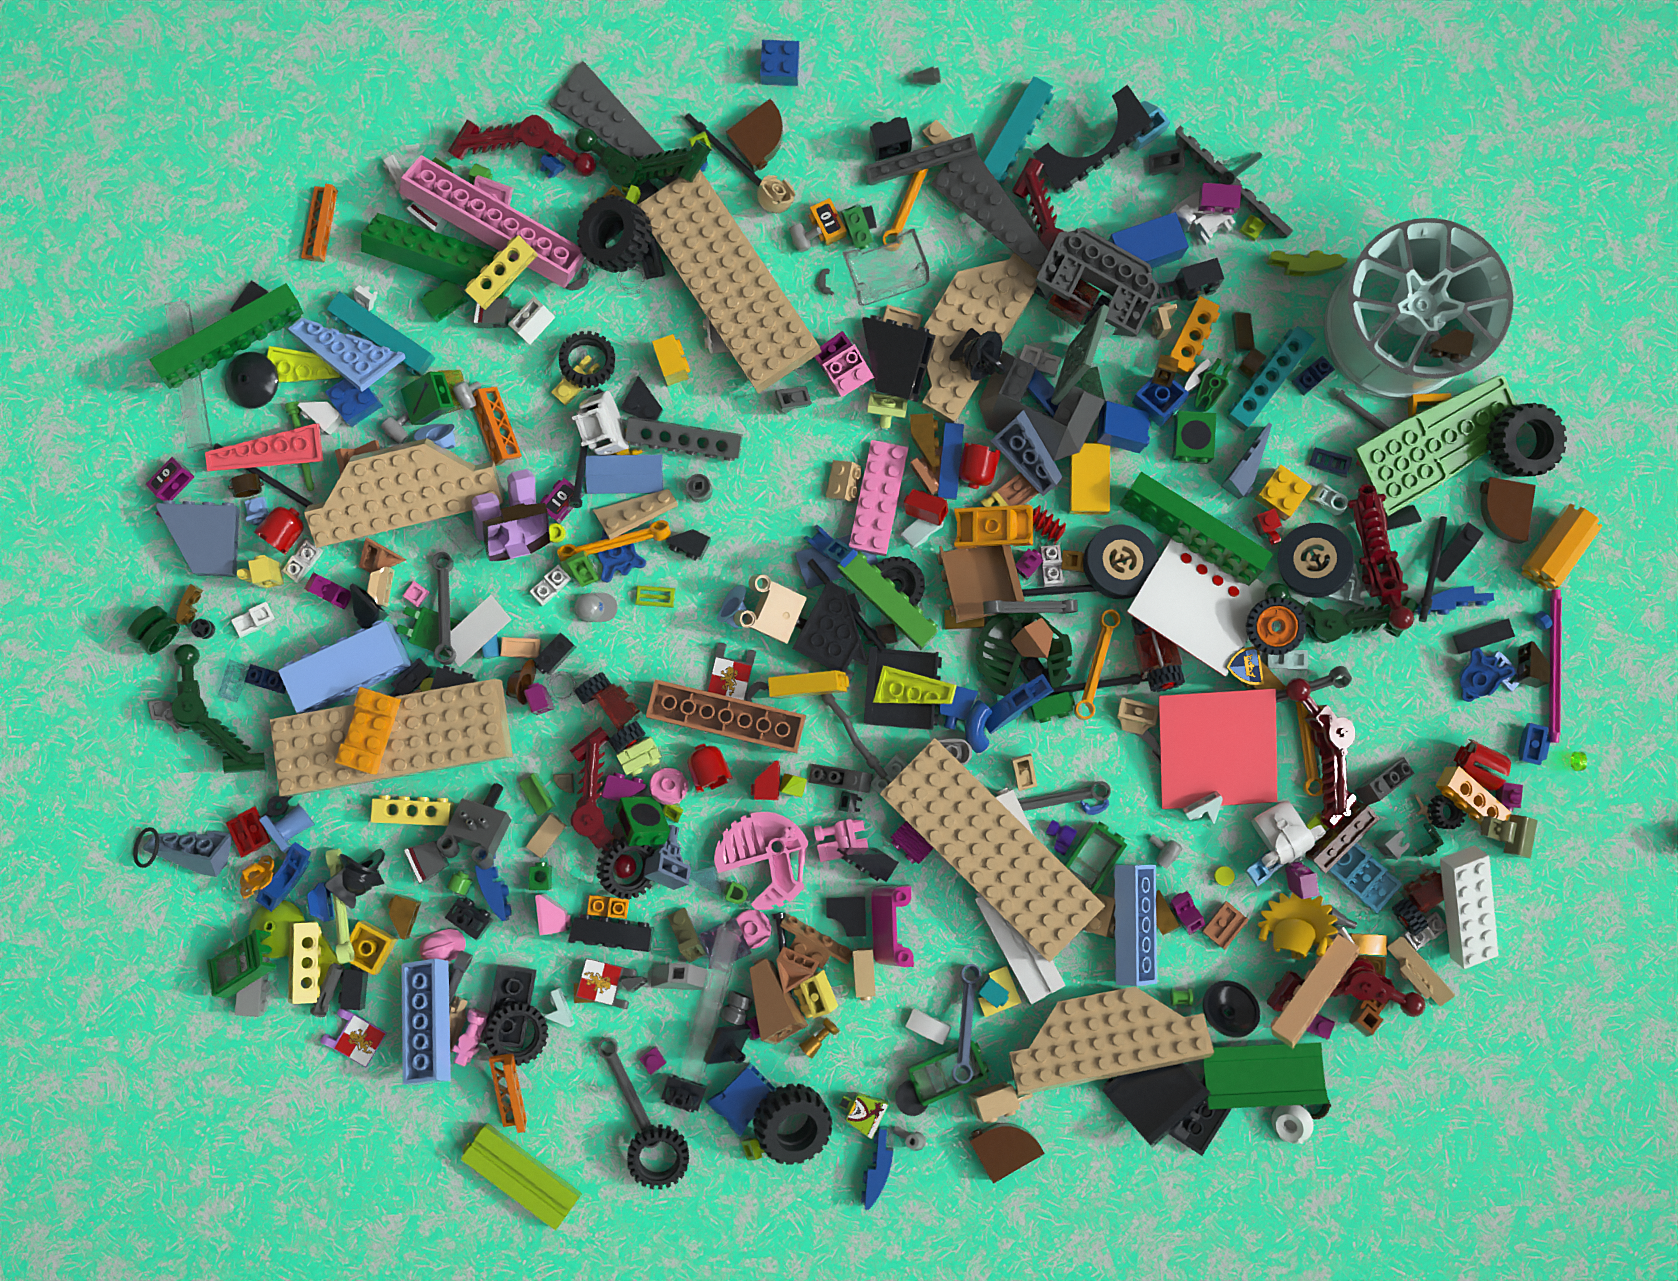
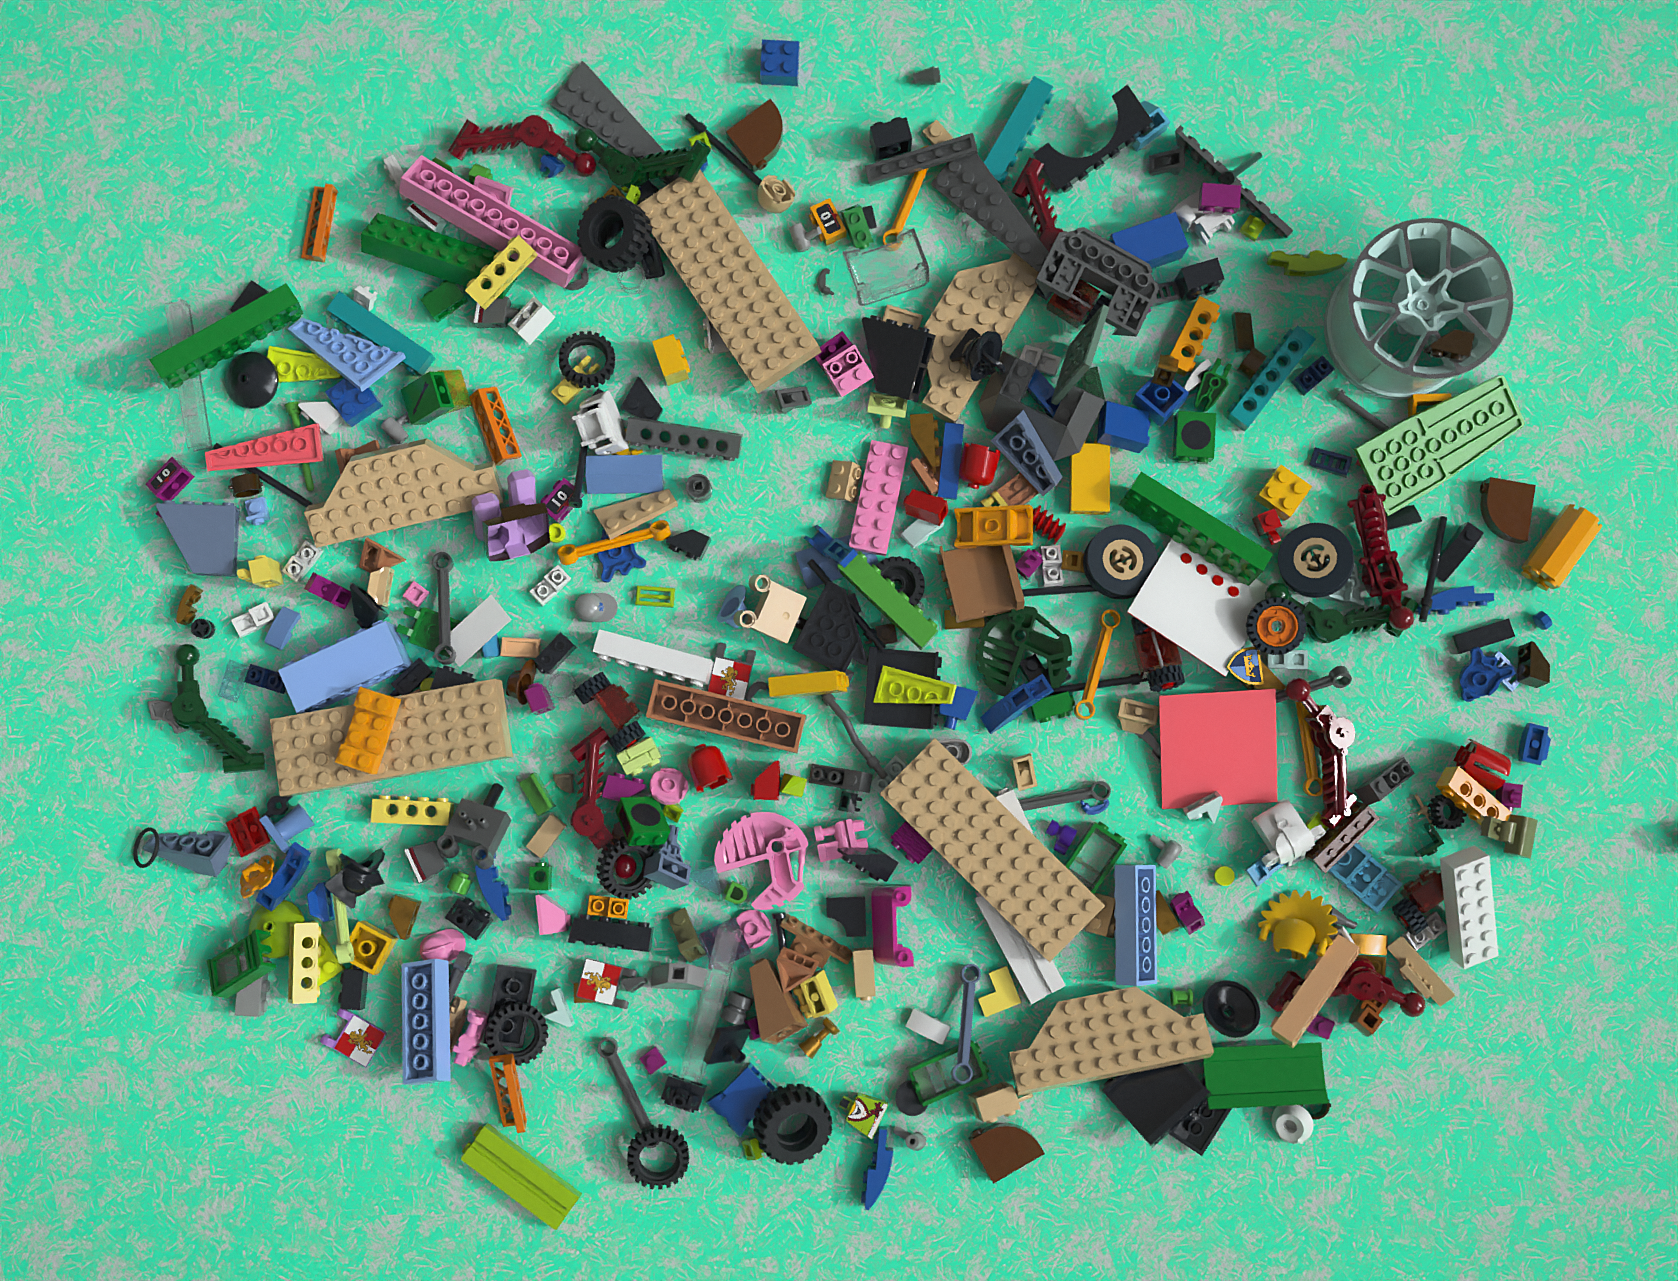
(153, 630): dark green wheel -> none
(281, 528): red cylinder -> none
(281, 628): none -> medium blue slope
(327, 990): dark grey piece -> none
(438, 433): light blue piece -> none
(463, 537): clear brick -> none
(464, 394): light grey piece -> none
(580, 568): bright green slope -> none
(653, 657): none -> white brick
(975, 726): blue cylinder -> none
(993, 992): teal brick -> none
(1034, 639): nougat slope -> none
(1060, 607): dark grey piece -> none
(1160, 320): tan bracket -> none
(1225, 925): nougat plate -> none
(1245, 472): sand blue wedge -> none
(1302, 880): magenta brick -> none
(1328, 498): light aqua piece -> none
(1389, 844): light grey hinge -> none
(1549, 440): black tyre -> none
(1555, 666): dark pink piece -> none
(1578, 761): clear neon green tile -> none

